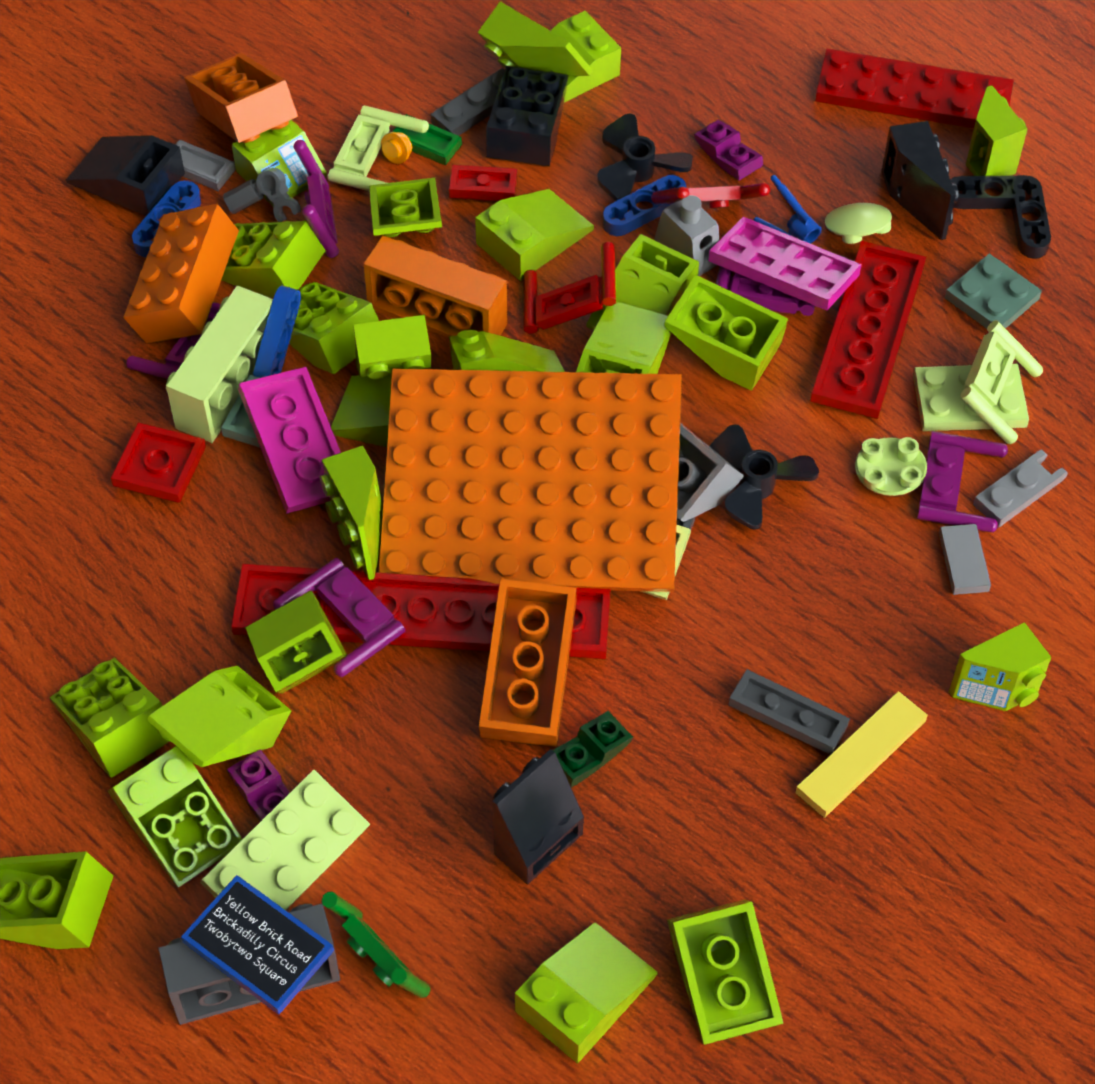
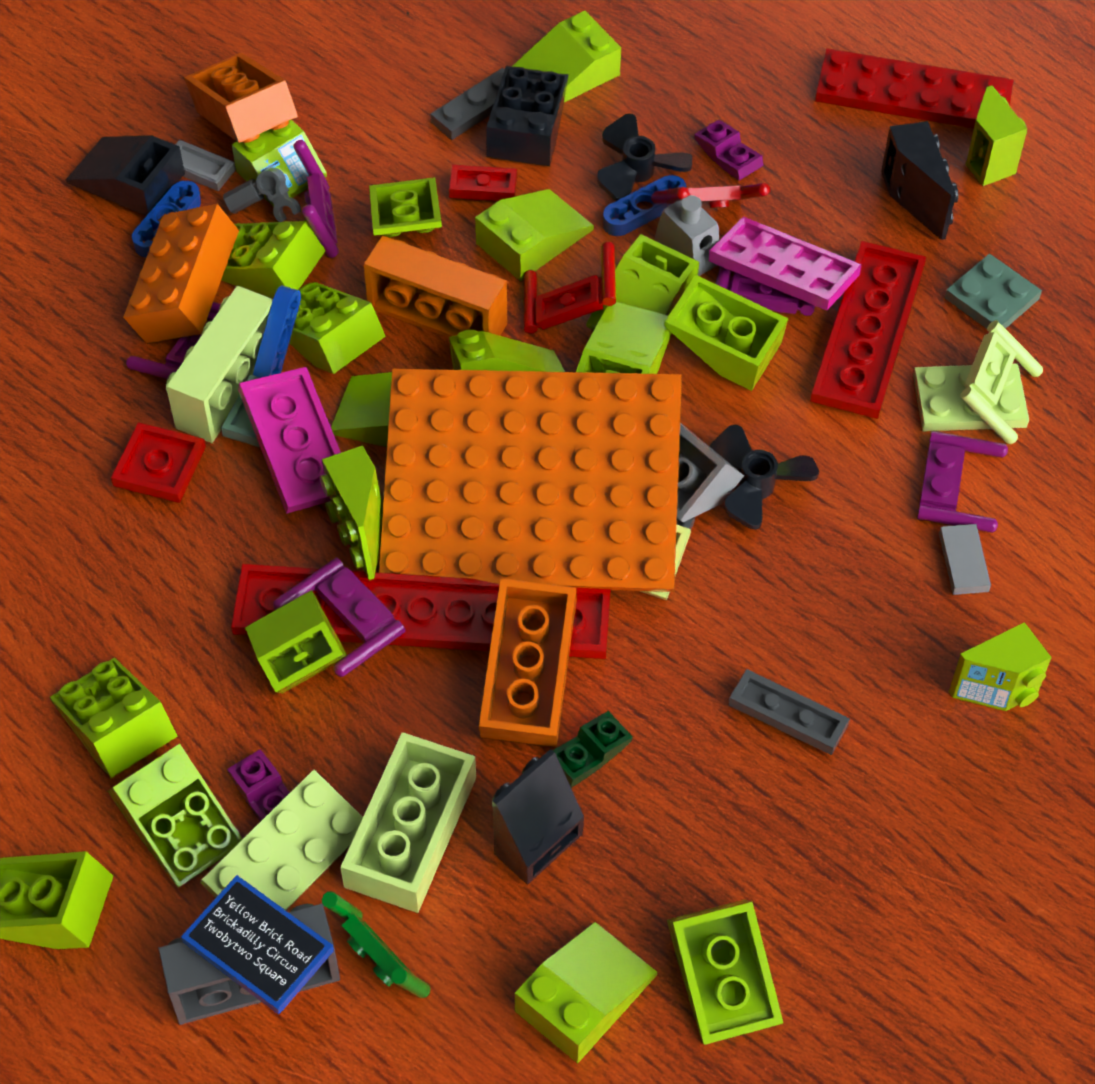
(221, 717): lime slope -> none
(365, 143): yellowish green plate -> none
(391, 345): lime slope -> none
(396, 147): light orange plate -> none
(409, 822): none -> yellowish green brick
(434, 144): green tile -> none
(529, 45): lime slope -> none
(800, 224): blue plant -> none
(858, 220): yellowish green dish -> none
(861, 754): light yellow tile -> none
(891, 465): yellowish green dish -> none
(1013, 198): black beam -> none
(1018, 489): light grey hinge -> none

